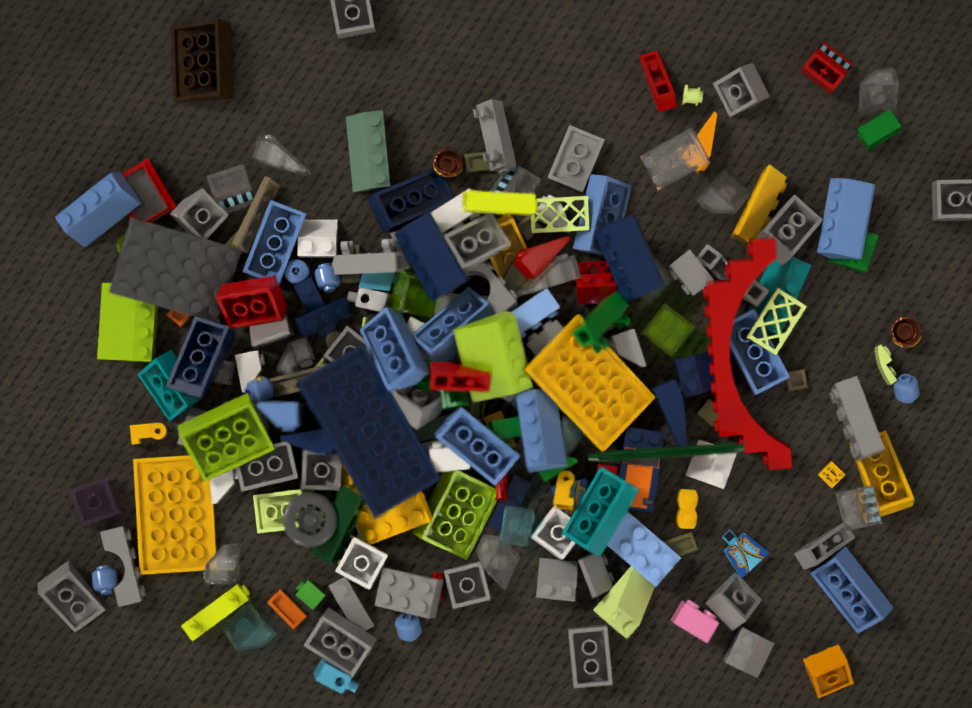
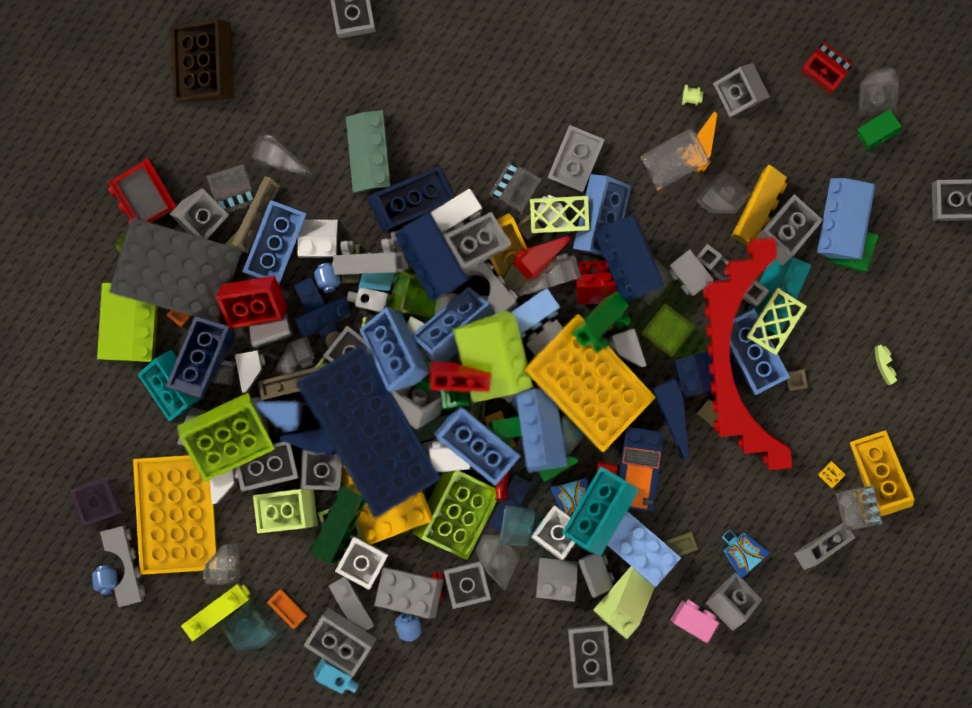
(70, 596): light grey slope -> none
(98, 209): medium blue slope -> none
(151, 430): yellow leg -> none
(260, 389): medium blue head -> none
(302, 275): medium blue head -> none
(309, 519): dark grey wheel -> none
(310, 593): bright green brick -> none
(448, 163): copper hair -> none
(475, 163): olive tile -> none
(496, 136): light grey brick -> none
(499, 203): neon yellow brick -> none
(564, 485): yellow leg -> none
(658, 81): red slope -> none
(669, 452): dark green piece -> none
(686, 514): yellow brick -> none
(711, 468): white slope -> none
(748, 652): light grey slope -> none
(828, 671): light orange slope -> none
(852, 590): medium blue slope -> none
(856, 419): light grey brick -> none
(905, 332): copper hair -> none
(906, 388): medium blue head -> none

